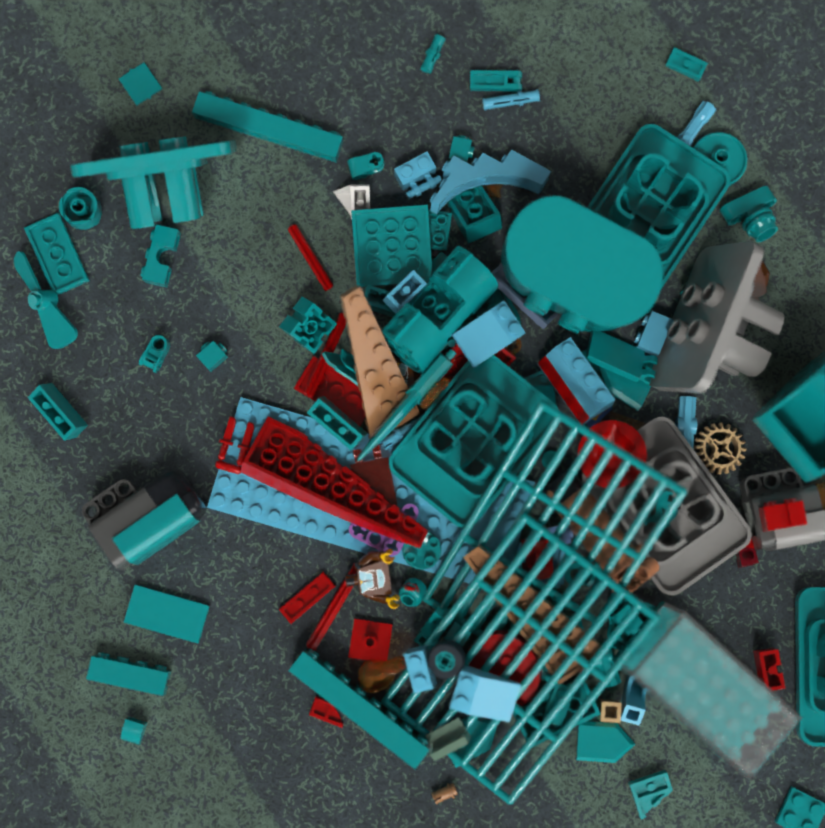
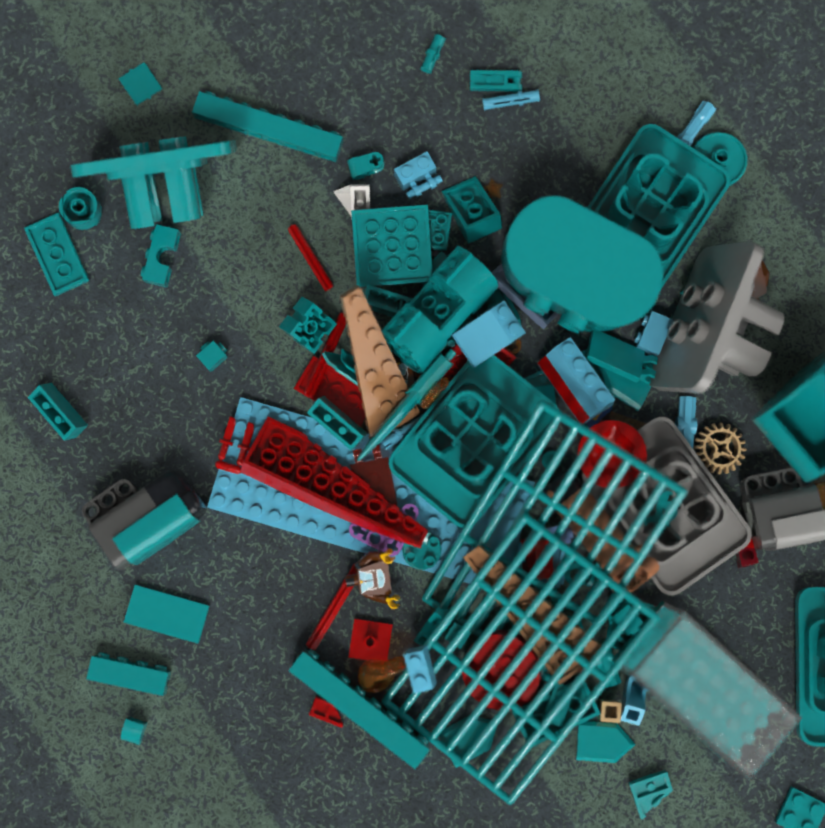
(56, 326): teal piece -> none
(154, 354): teal piece -> none
(307, 597): red tile -> none
(404, 291): medium azure brick -> none
(412, 592): teal head -> none
(445, 793): medium nougat pin -> none
(448, 738): sand green panel -> none
(449, 652): black wheel -> none
(461, 148): teal brick -> none
(485, 694): medium azure slope -> none
(511, 170): medium azure arch -> none
(686, 64): teal plate -> none
(755, 211): teal beam -> none
(766, 666): red brick -> none
(781, 516): red brick -> none

